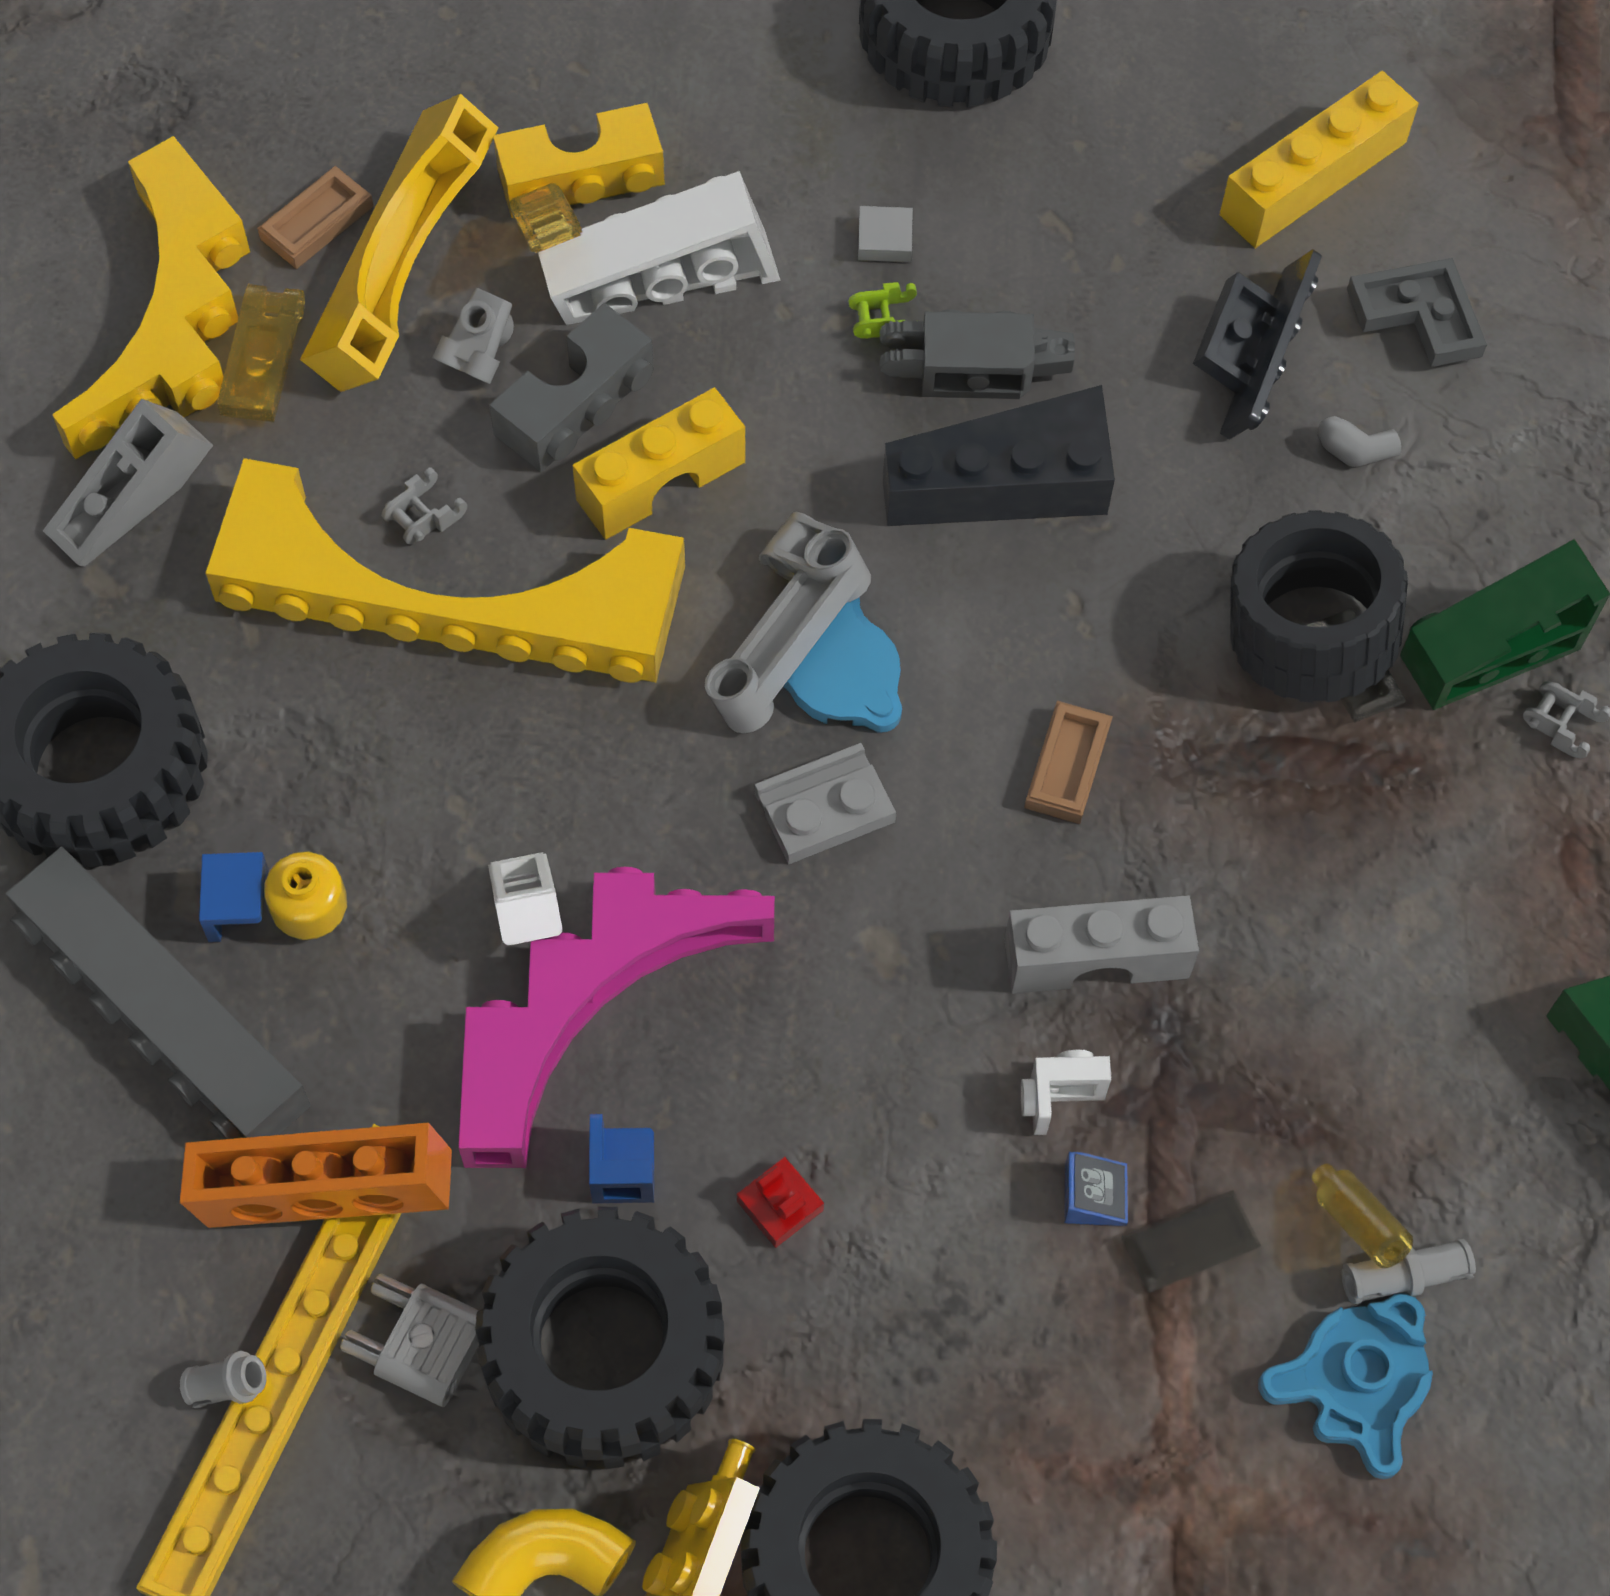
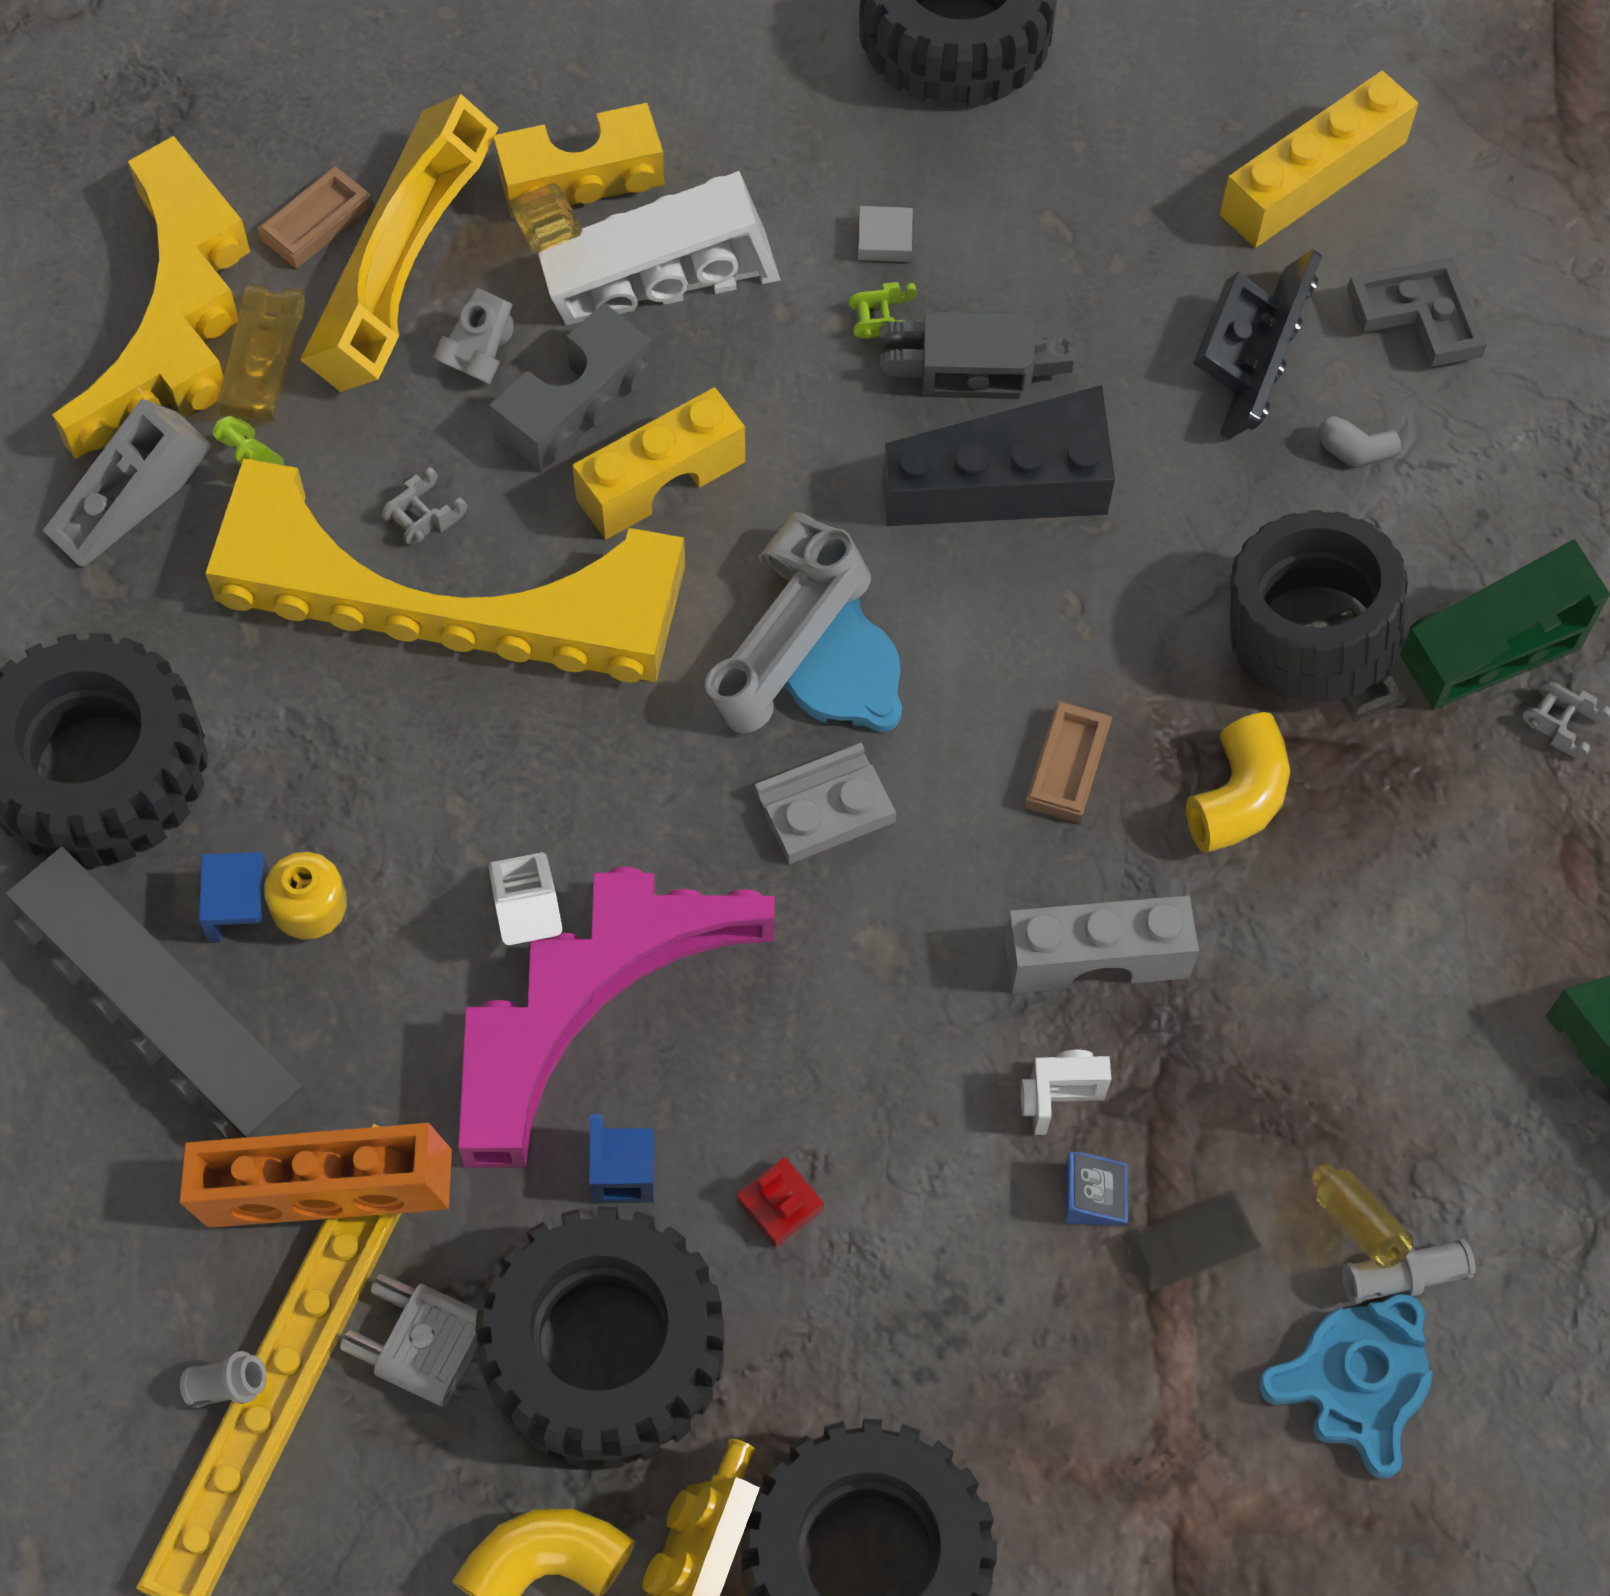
(240, 435): none -> lime piece
(1254, 789): none -> yellow cylinder

